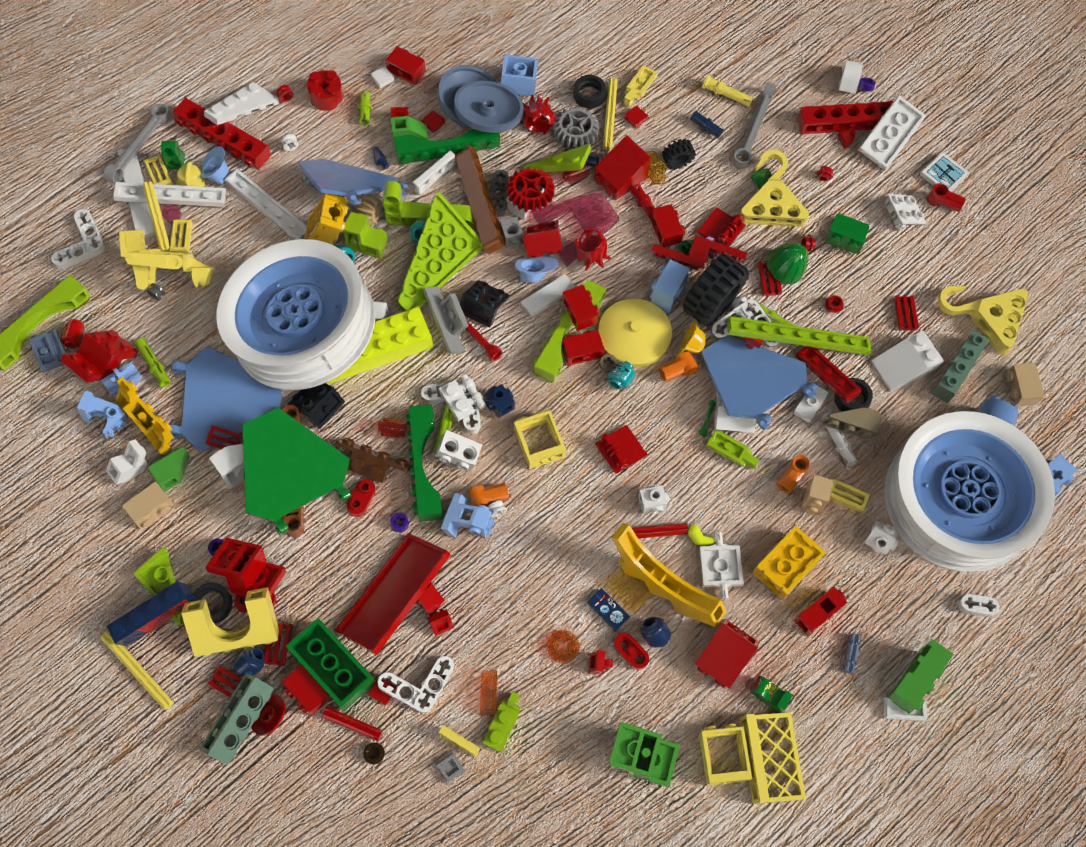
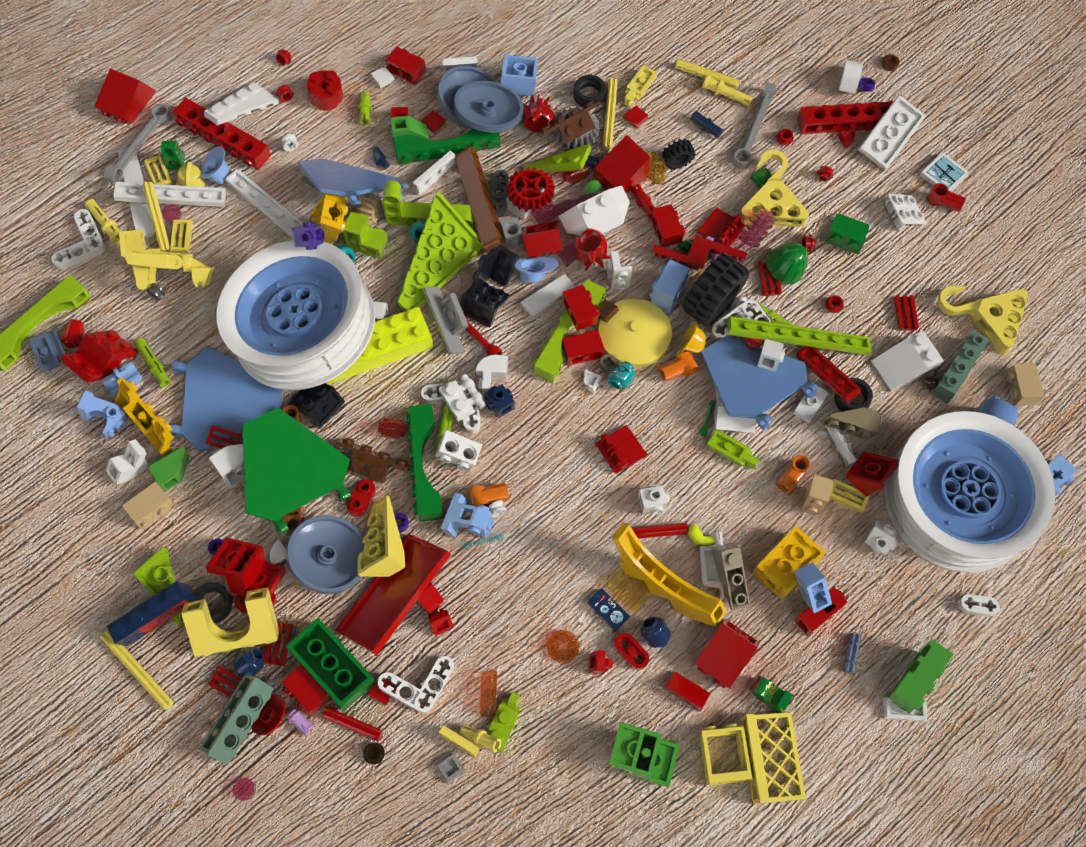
(107, 226): none -> light yellow pin
(123, 97): none -> red slope
(244, 789): none -> clear pink tile
(278, 553): none -> white tile
(283, 57): none -> red plate
(300, 722): none -> lavender pin
(308, 235): none -> dark purple brick
(325, 554): none -> sand blue dish
(383, 546): none -> light yellow wedge
(449, 63): none -> white tile
(467, 545): none -> clear light blue hinge
(480, 738): none -> light yellow pin
(491, 368): none -> white brick
(496, 265): none -> black bracket
(545, 456): light yellow window -> none
(574, 126): none -> reddish brown bracket
(591, 380): none -> white tile
(592, 187): none -> bright green tile
(598, 213): none -> white wedge
(607, 310): none -> reddish brown tile
(618, 275): none -> white bracket
(687, 691): none -> red slope
(703, 72): none -> light yellow axle
(732, 575): none -> dark tan slope
(759, 228): none -> clear pink piece
(771, 355): none -> white brick
(785, 137): none -> red plate
(813, 587): none -> light blue brick
(871, 472): none -> red slope
(890, 62): none -> reddish brown tile
(930, 380): none -> dark brown plate

